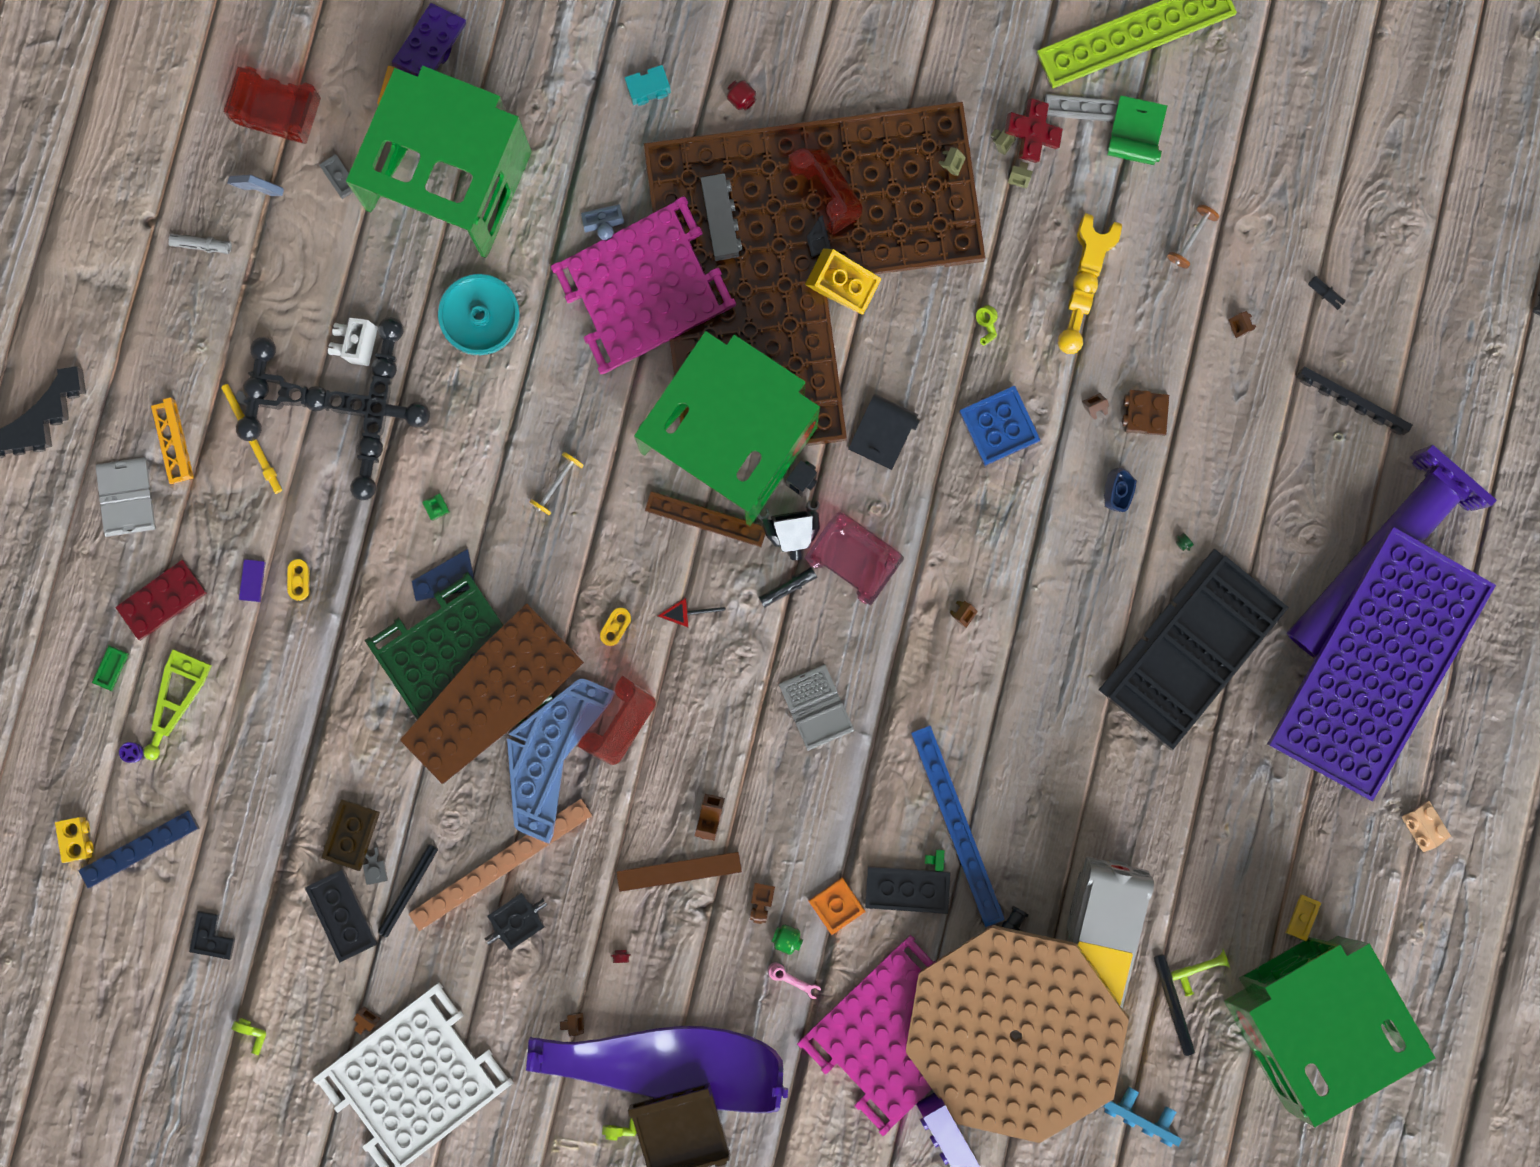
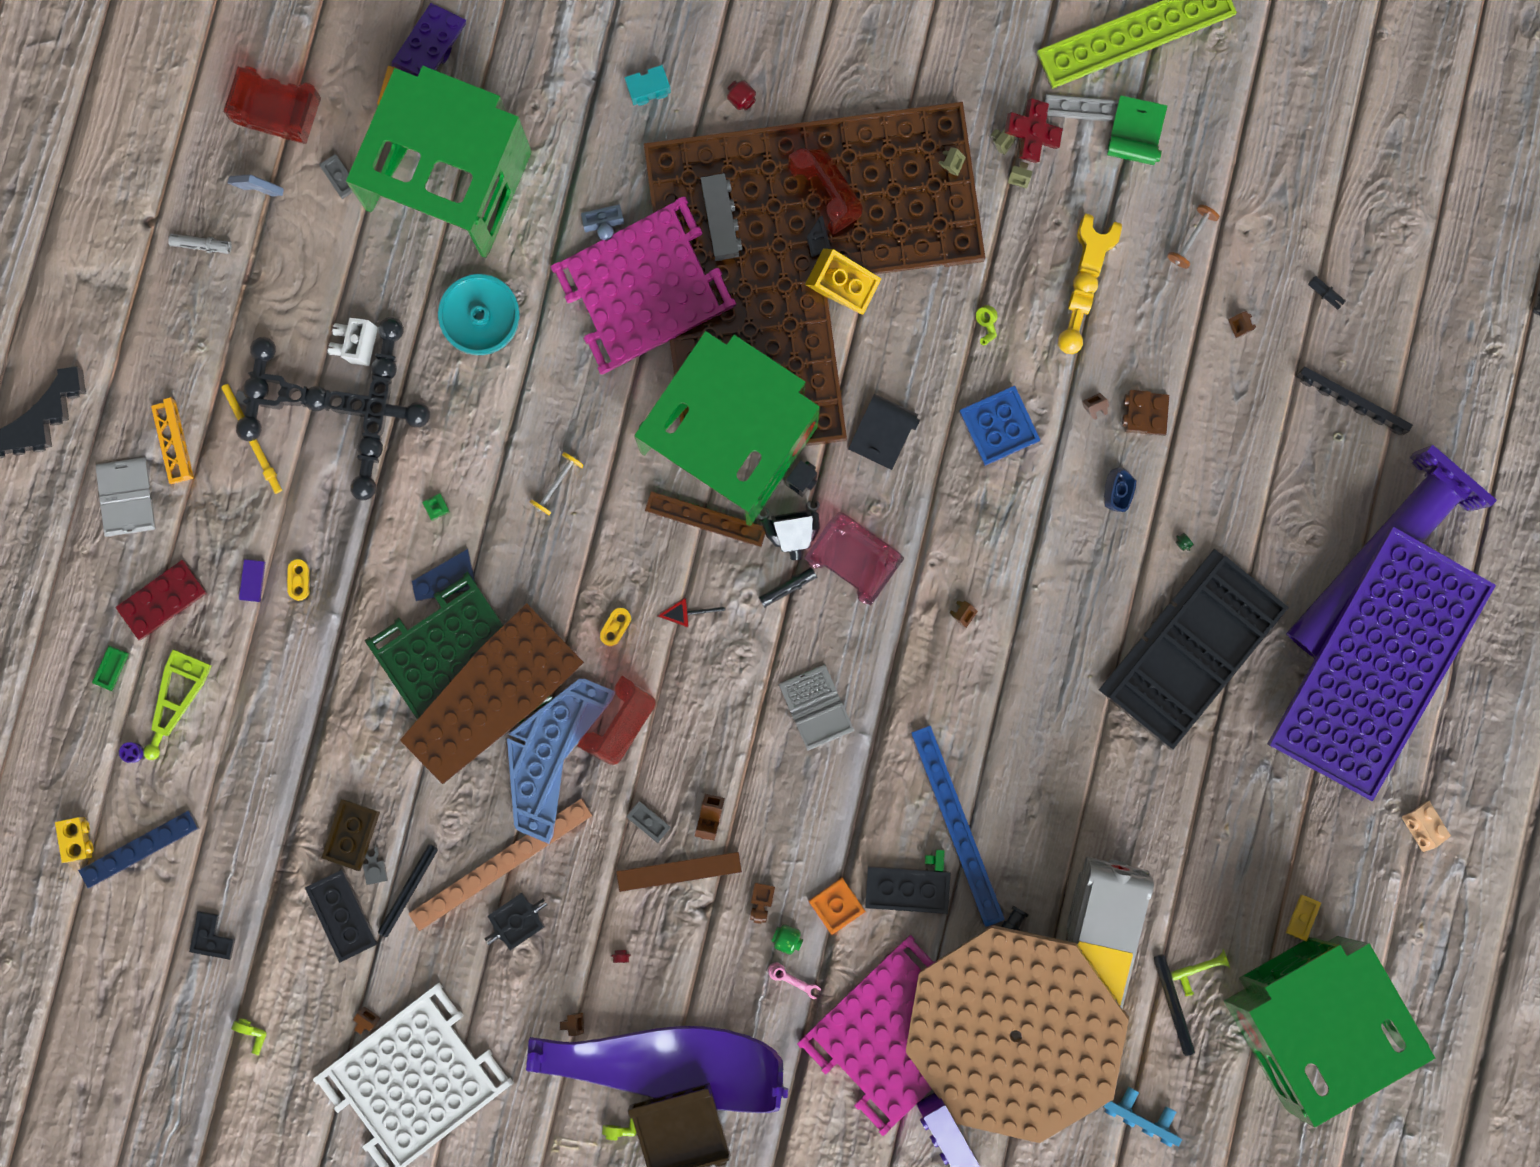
(648, 822): none -> dark grey plate

